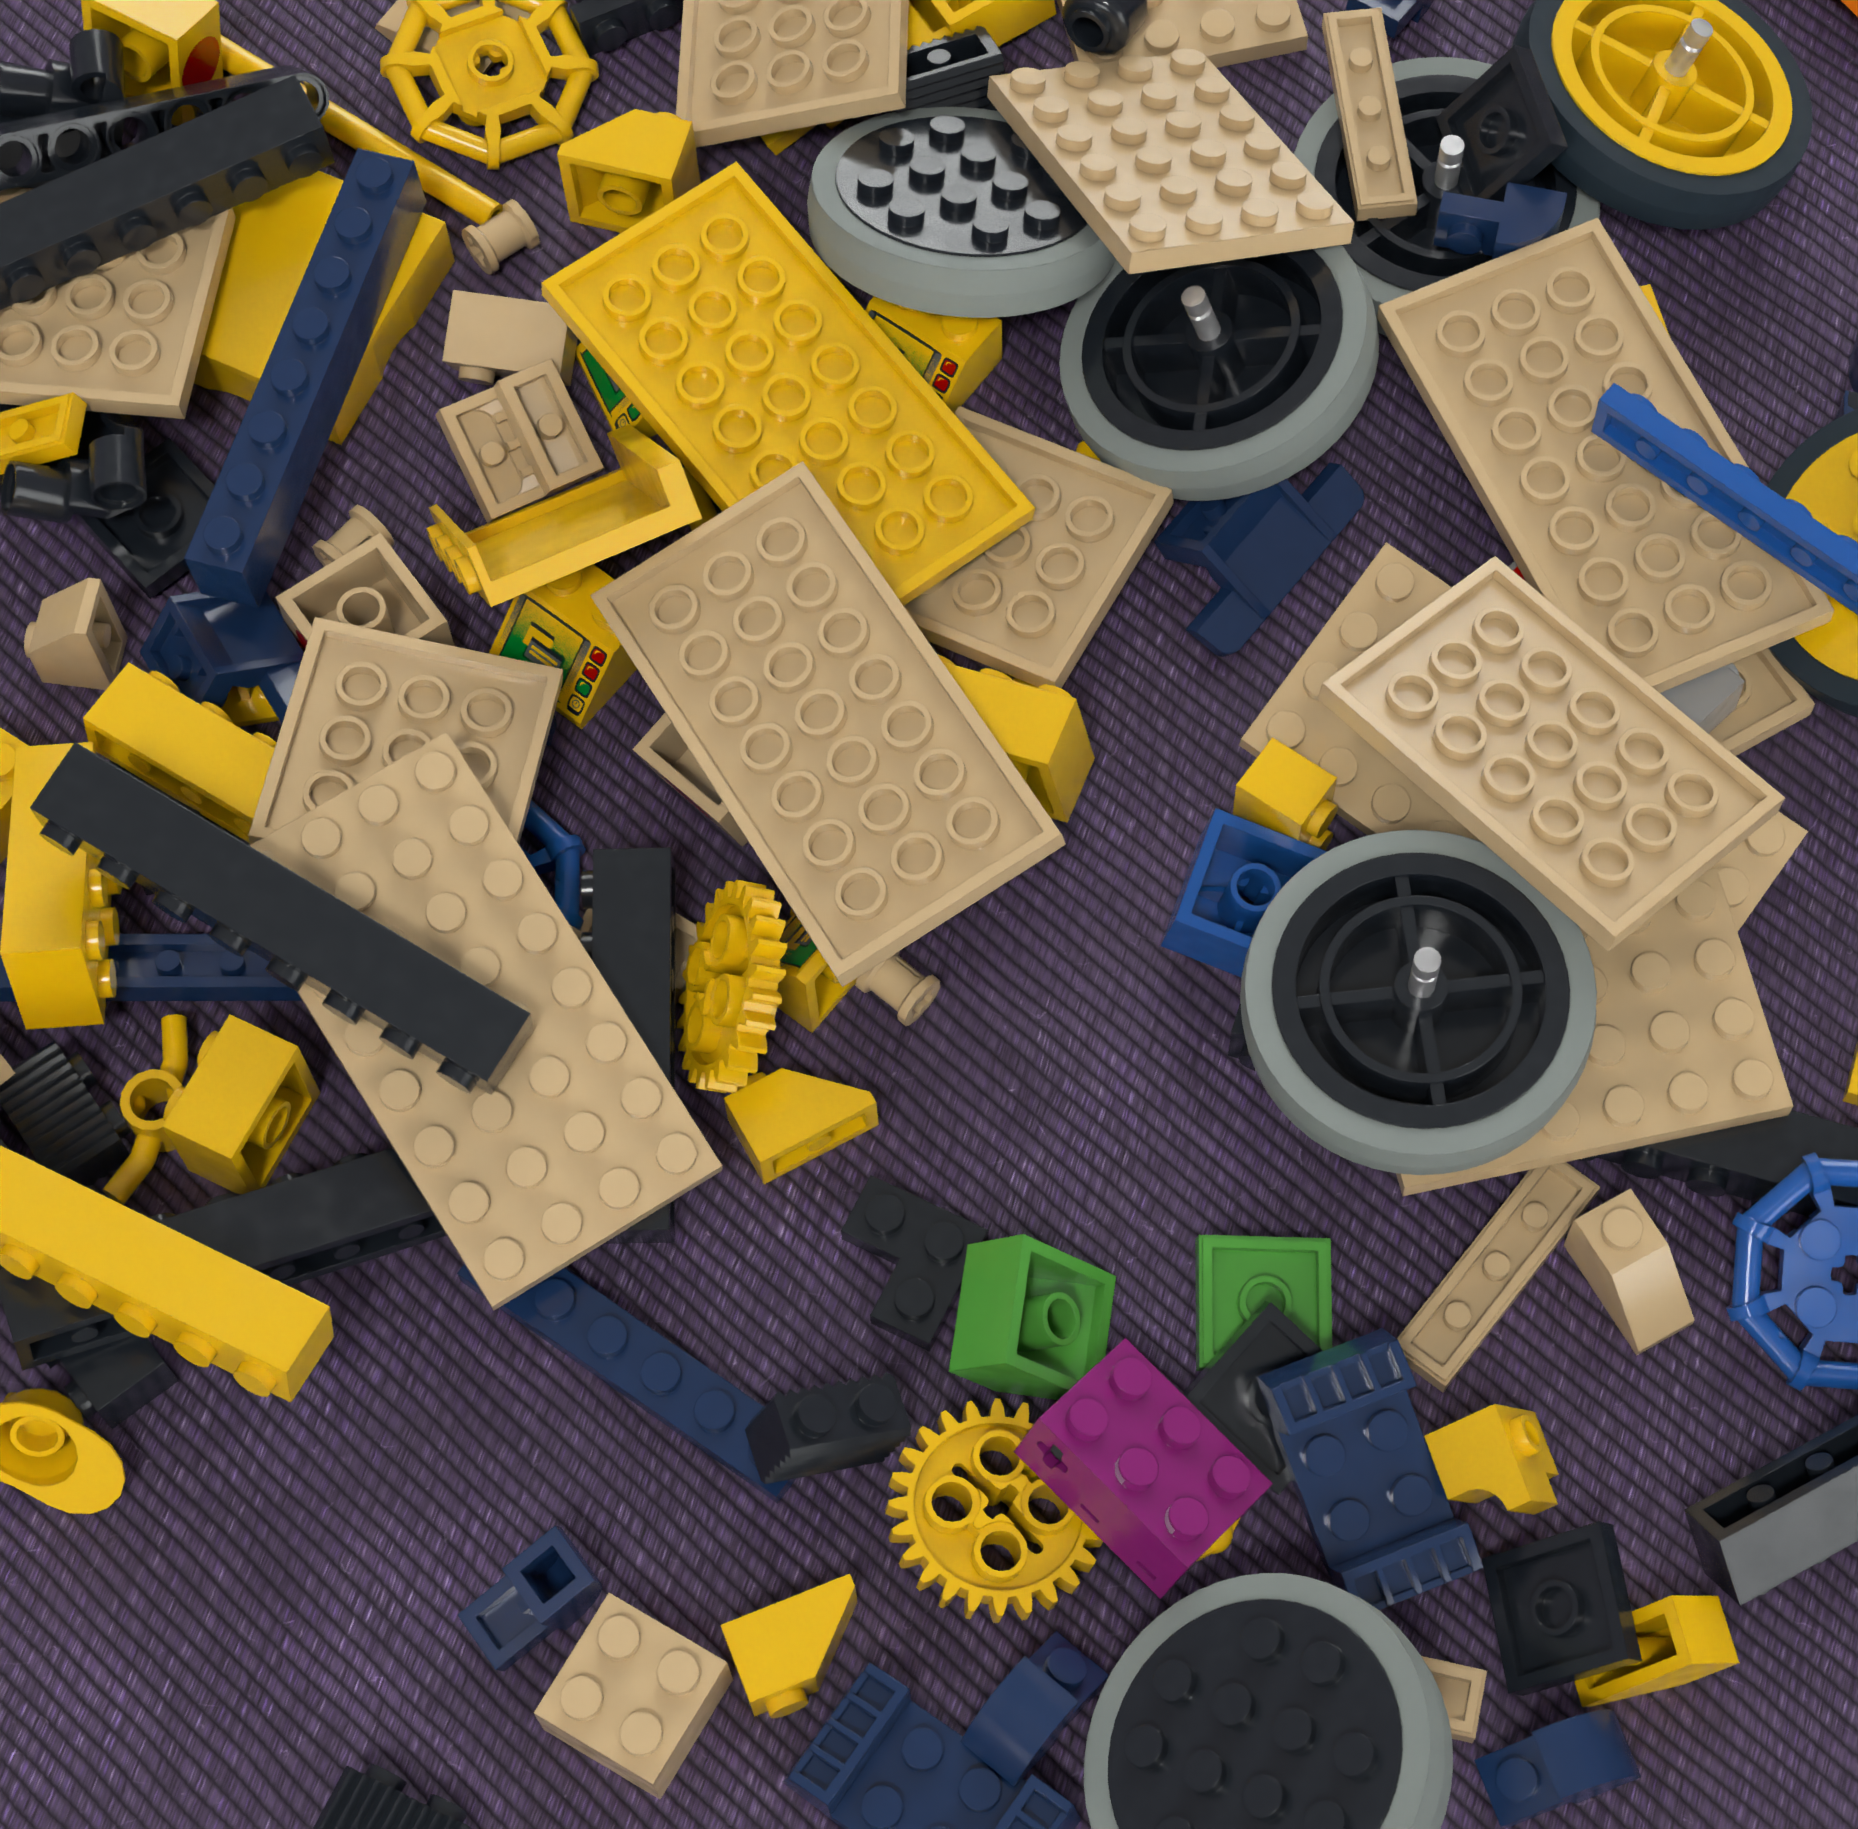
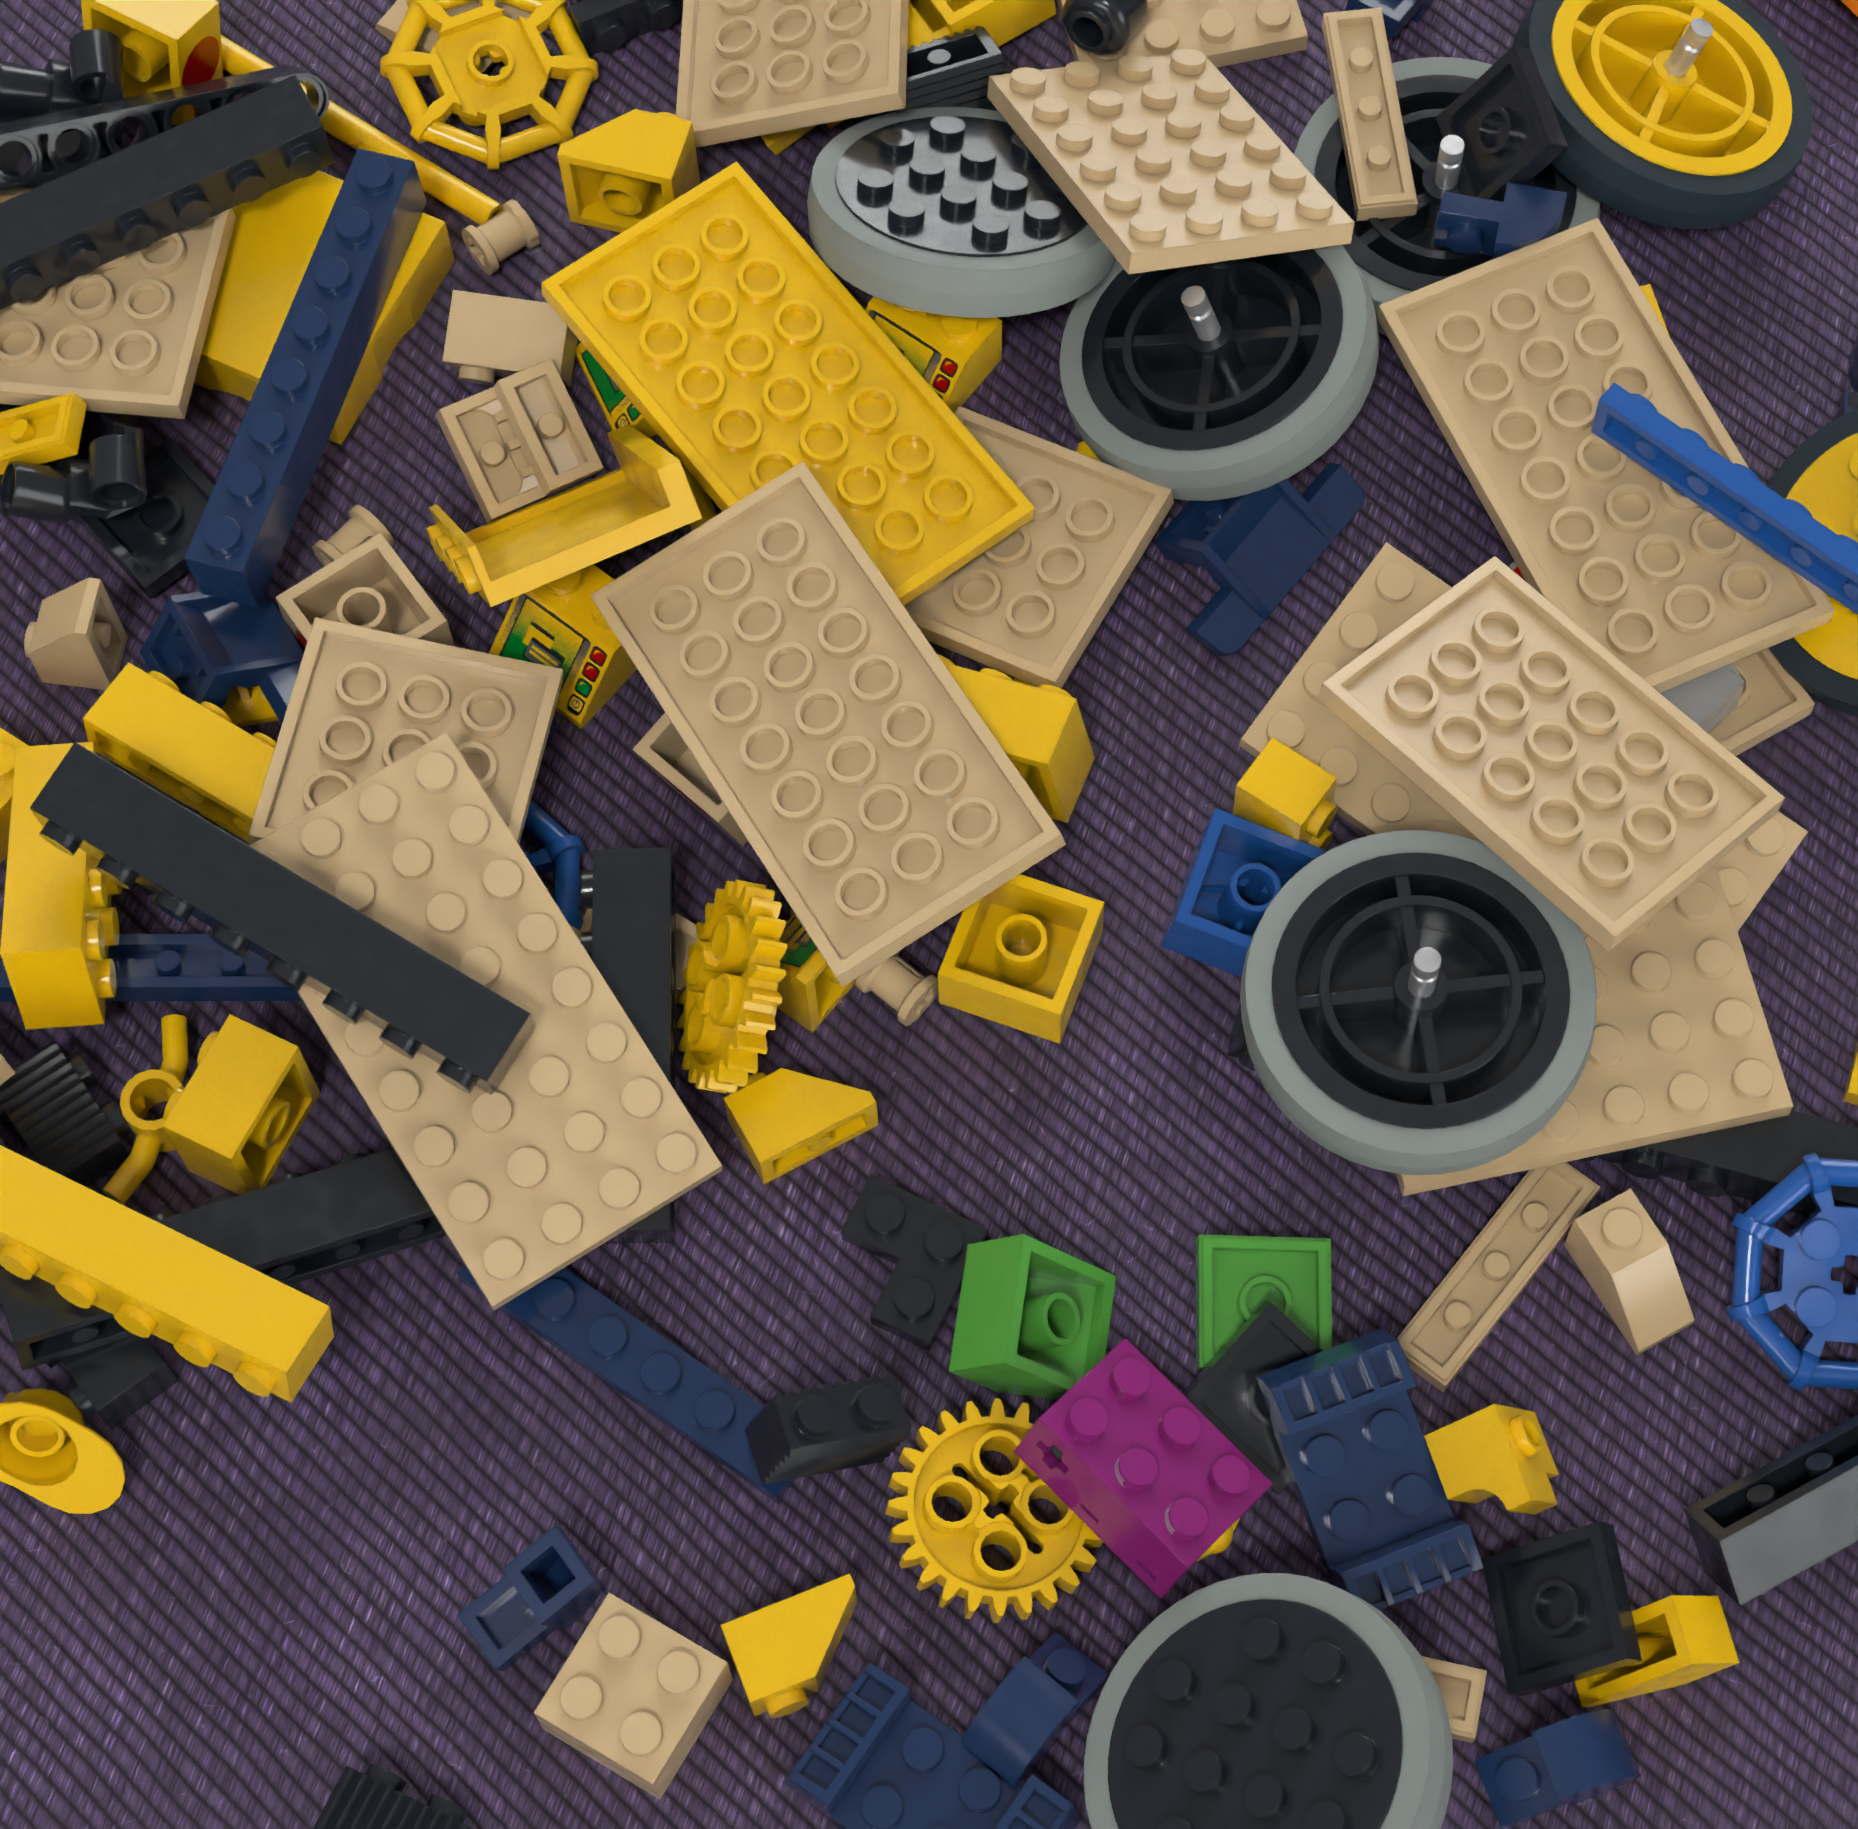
(1022, 956): none -> yellow brick

